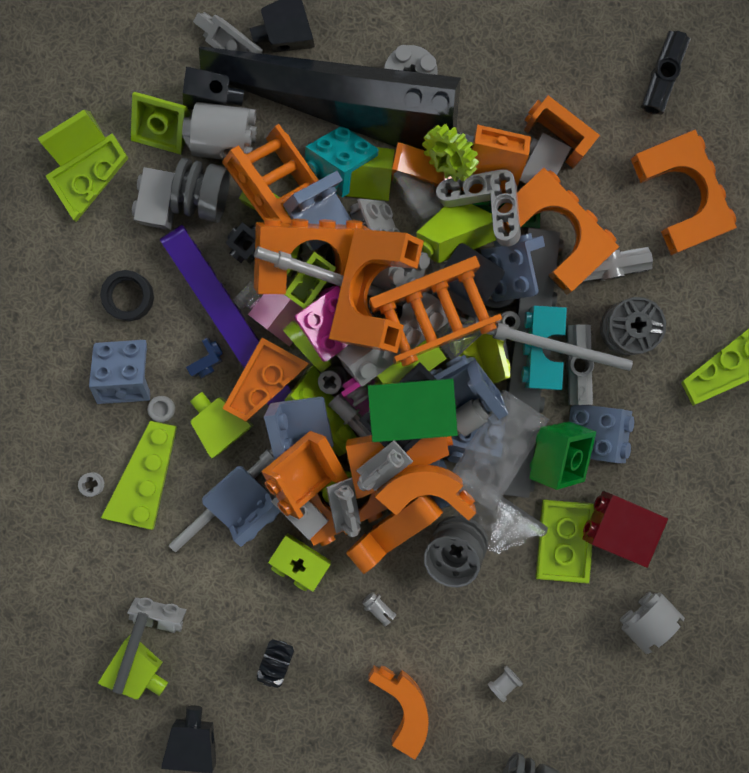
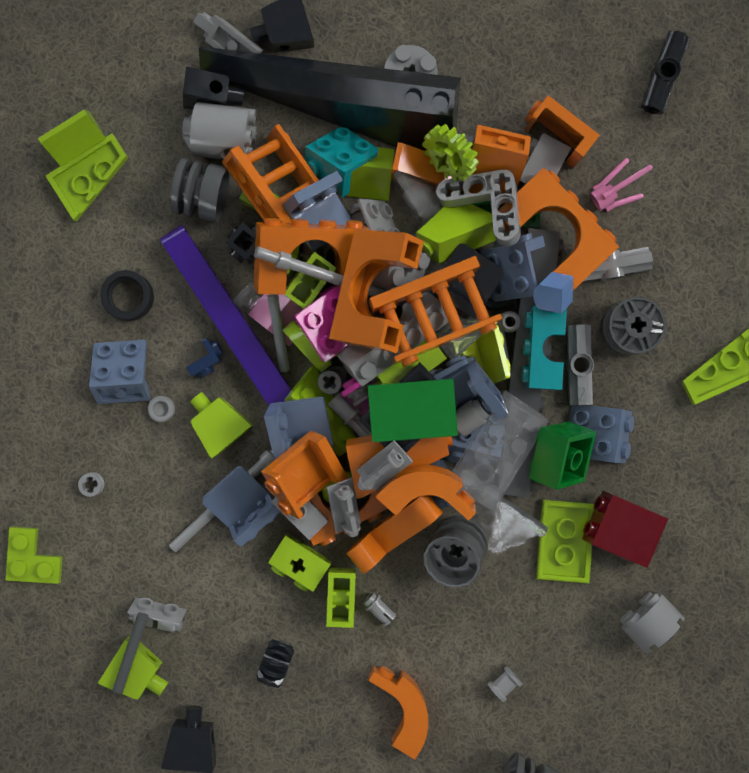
(24, 563): none -> lime plate
(142, 483): lime wing -> none
(153, 200): light grey brick -> none
(158, 122): lime slope -> none
(263, 379): orange wing -> none
(279, 336): none -> light grey bar
(341, 597): none -> lime brick
(504, 332): light grey bar -> none
(554, 293): none -> medium blue piece
(605, 196): none -> bright pink plant
(688, 156): orange arch -> none

